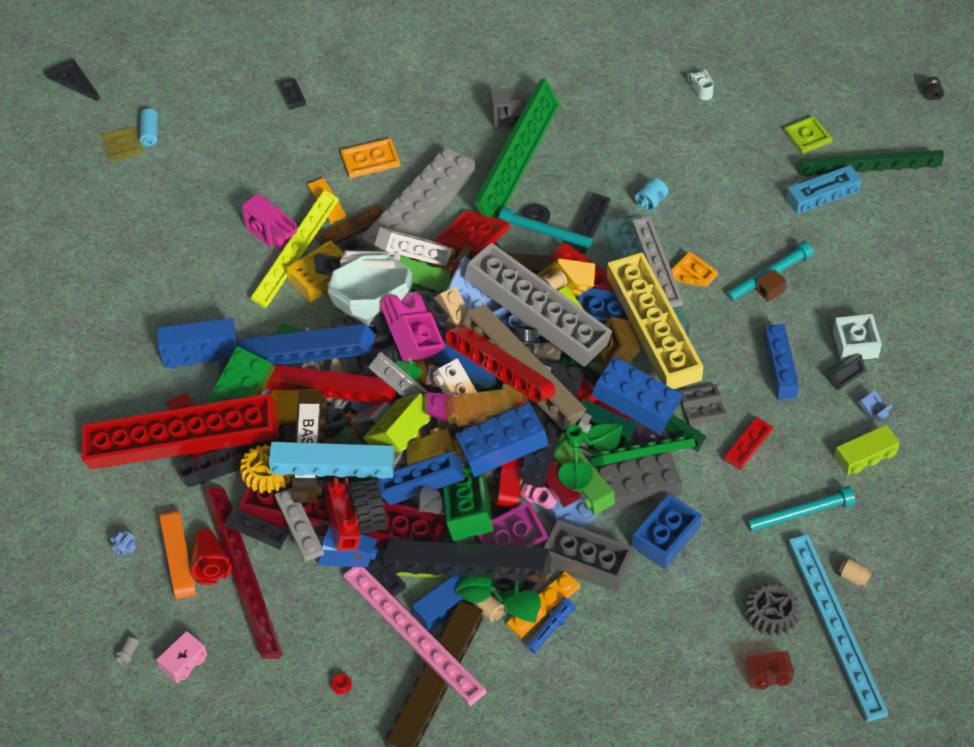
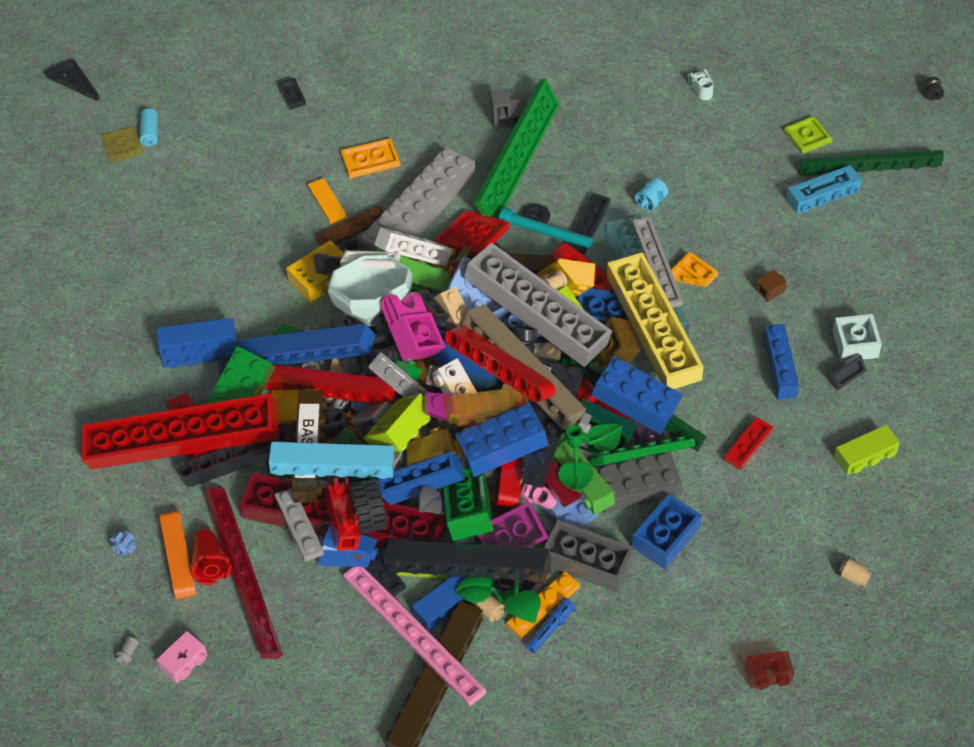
(256, 528): black plate -> none
(257, 473): yellow gear -> none
(268, 222): dark pink brick -> none
(294, 249): neon yellow tile -> none
(341, 684): red plate -> none
(702, 405): dark grey slope -> none
(771, 615): dark grey gear -> none
(802, 251): teal piece -> none
(838, 629): medium azure plate -> none
(844, 497): teal piece -> none
(874, 406): medium blue bracket -> none

